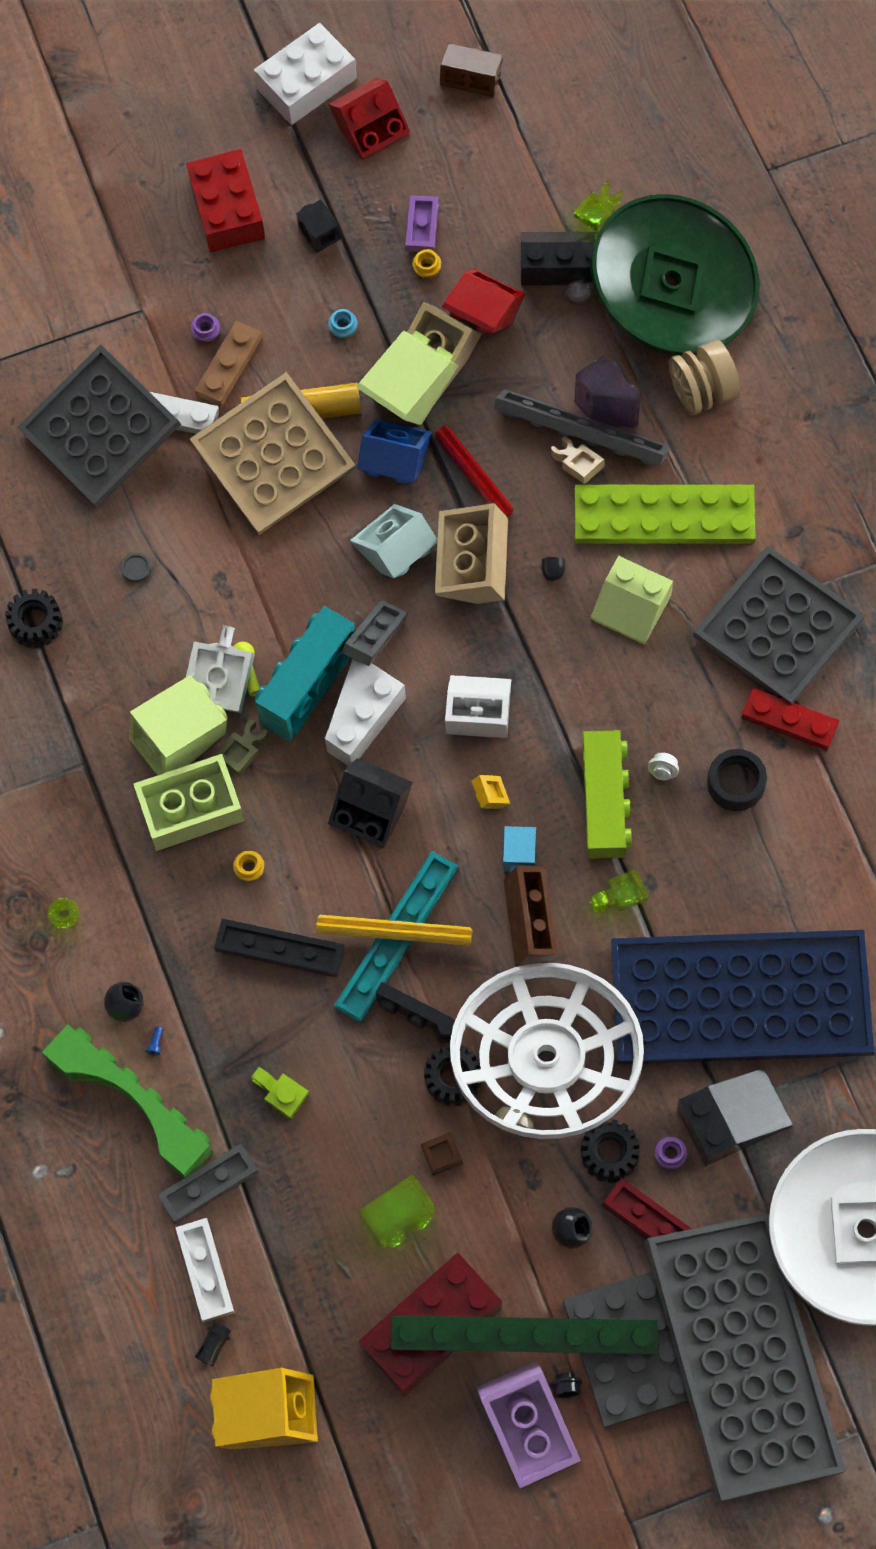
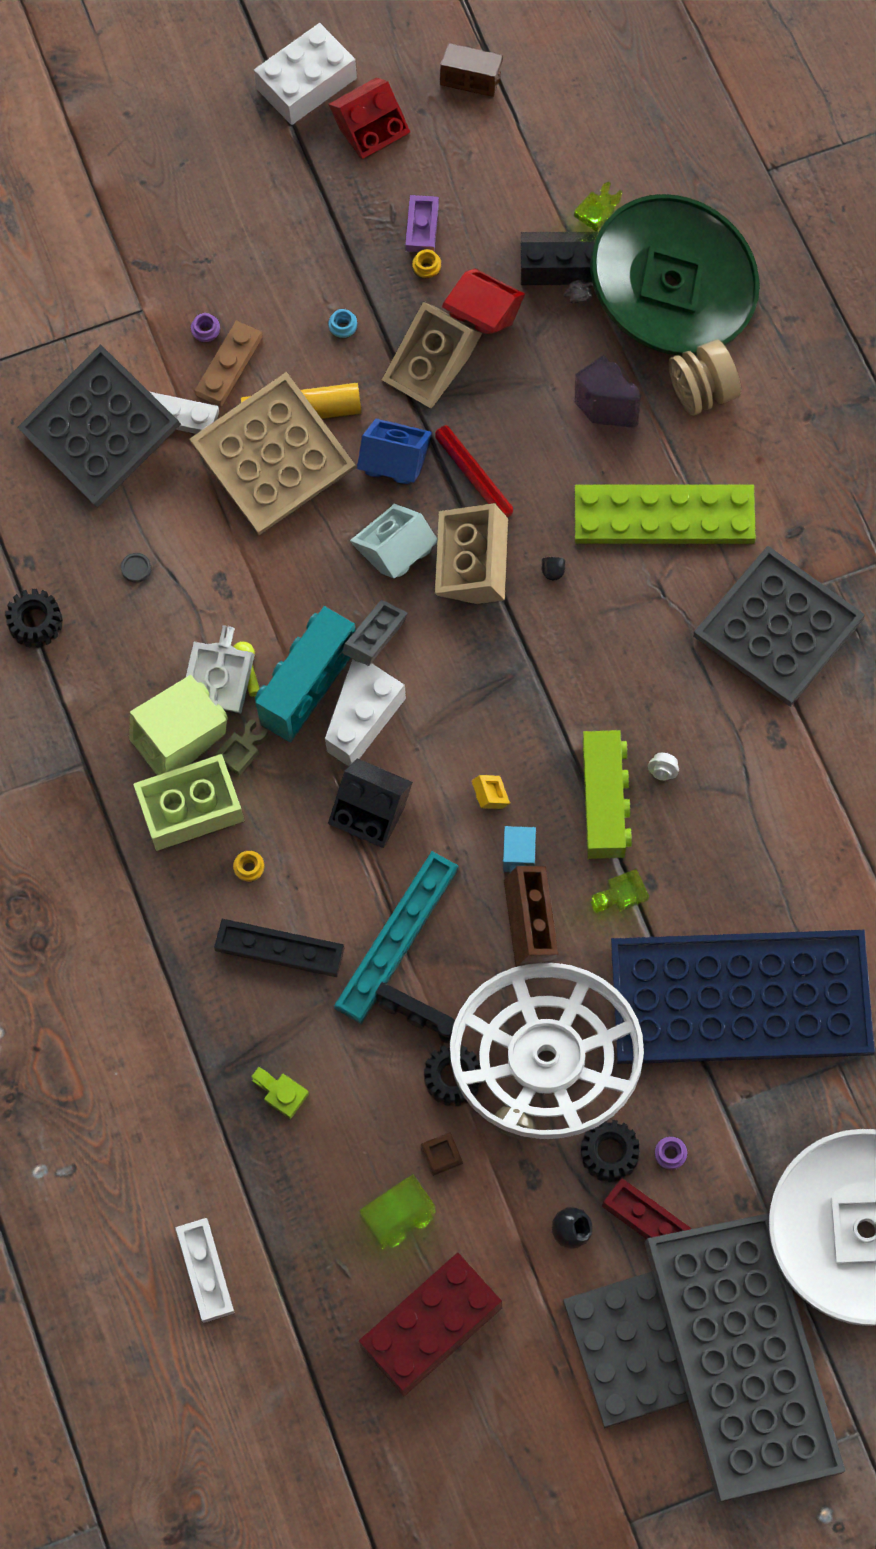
(63, 904): clear neon green plate -> none
(80, 1061): bright green arch -> none
(123, 1001): black piece -> none
(153, 1049): blue piece -> none
(208, 1183): dark grey plate -> none
(213, 1343): black pin -> none
(225, 200): red brick -> none
(264, 1409): yellow slope -> none
(318, 225): black brick -> none
(394, 930): yellow axle -> none
(409, 377): yellowish green slope -> none
(478, 706): white slope -> none
(524, 1335): dark green plate -> none
(528, 1424): lavender slope -> none
(566, 1385): black plate -> none
(572, 424): dark grey plate -> none
(578, 462): tan plate -> none
(632, 600): yellowish green slope -> none
(733, 1115): slope -> none
(744, 758): black tyre -> none
(789, 719): red plate -> none

